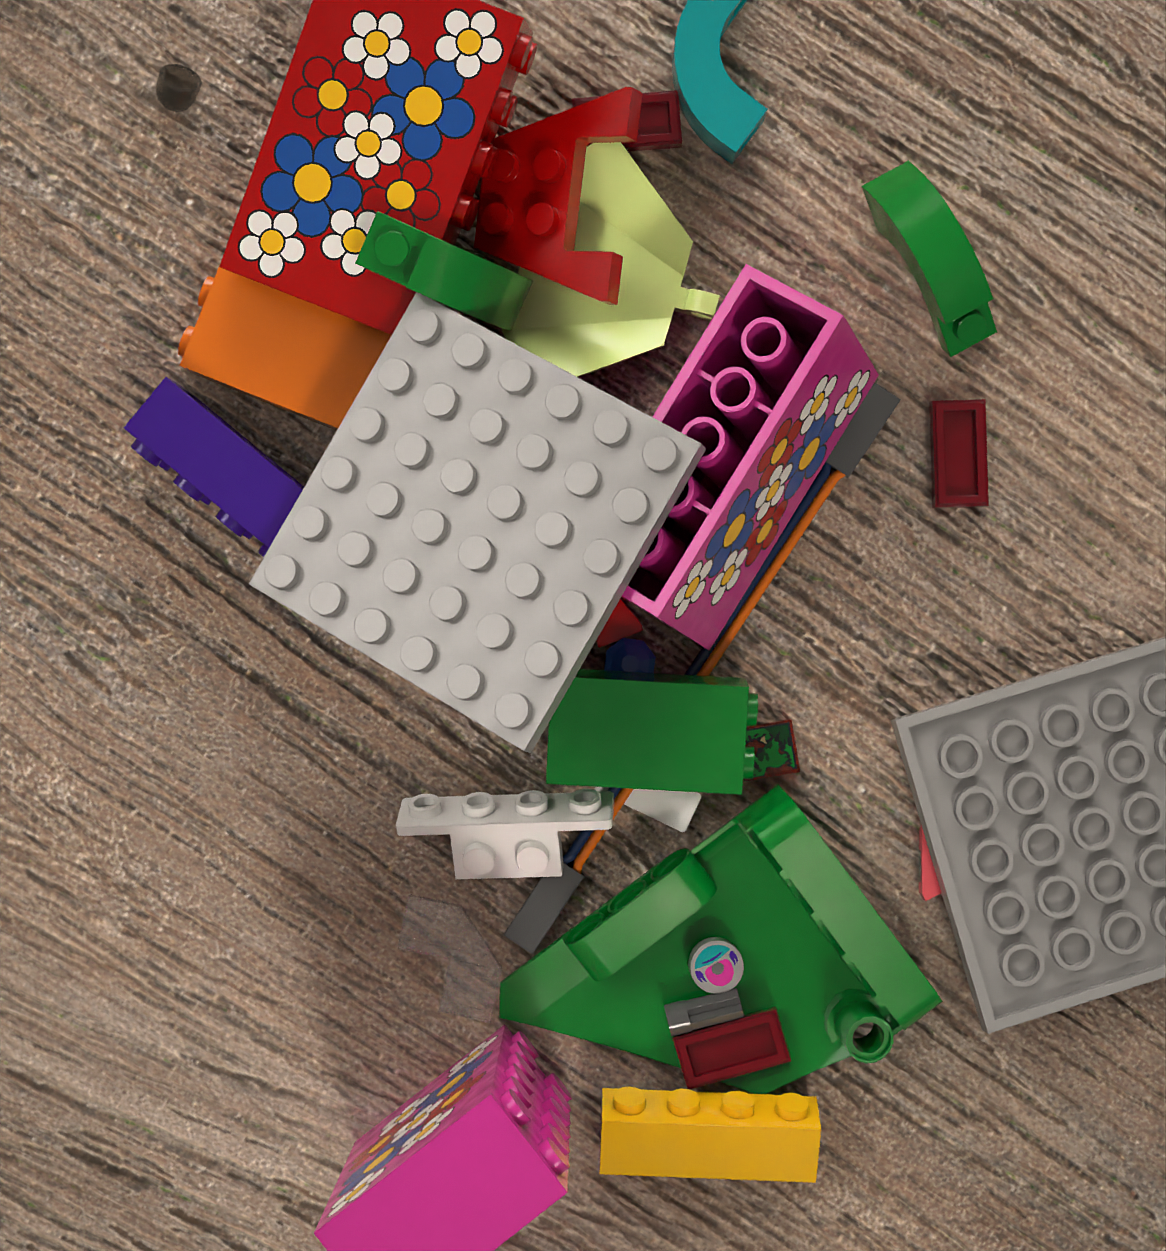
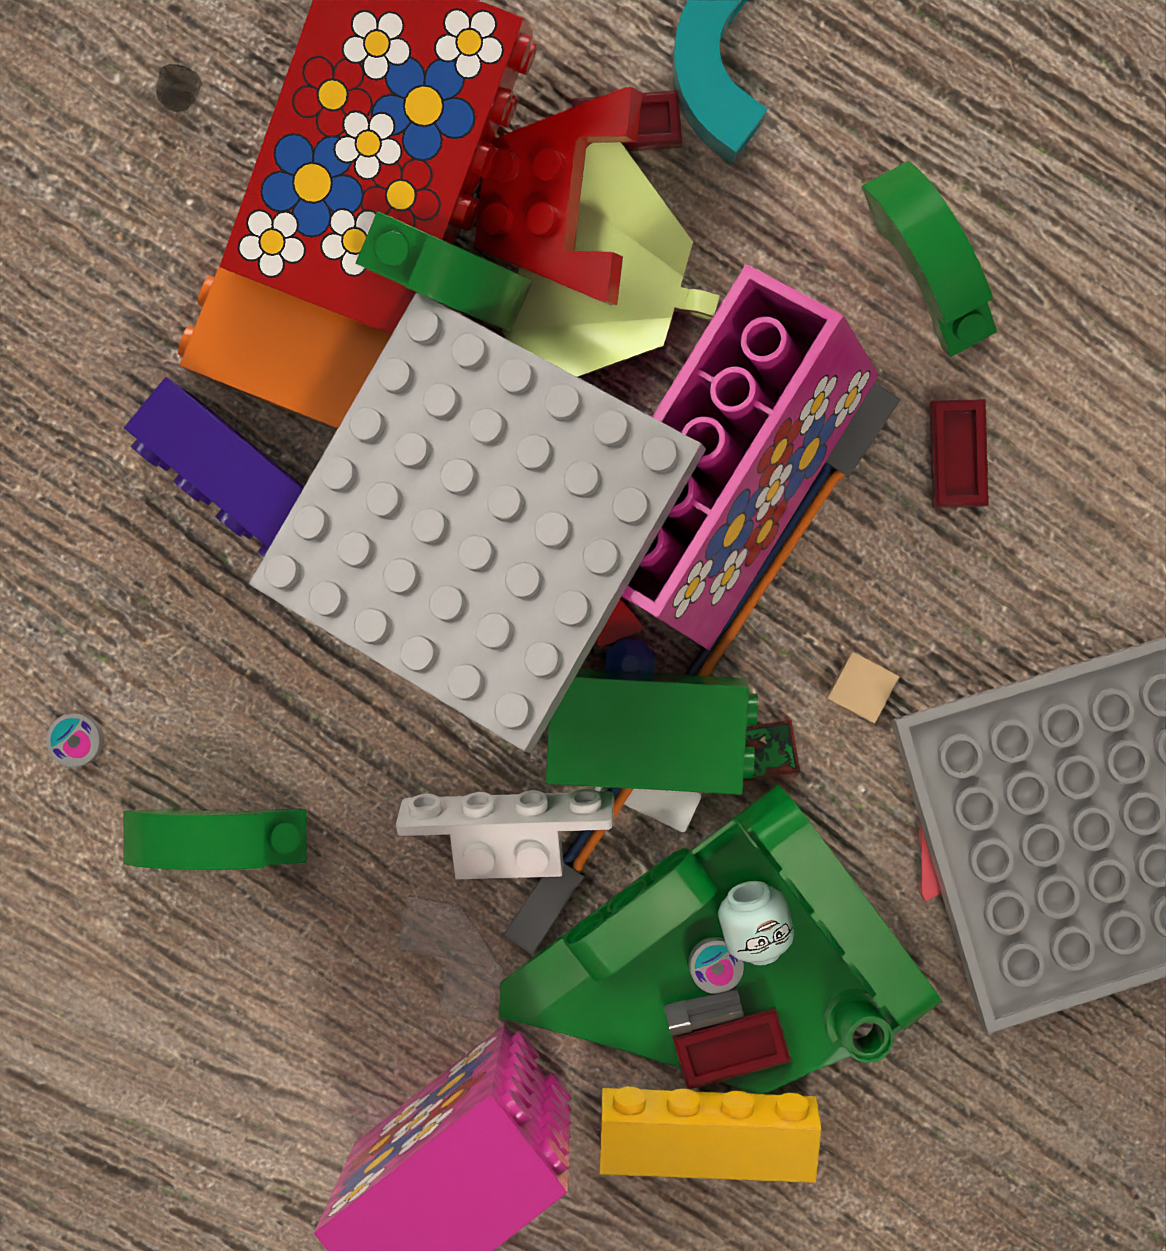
(74, 740): none -> tile
(214, 838): none -> green arch
(756, 923): none -> light aqua head
(862, 687): none -> tan tile

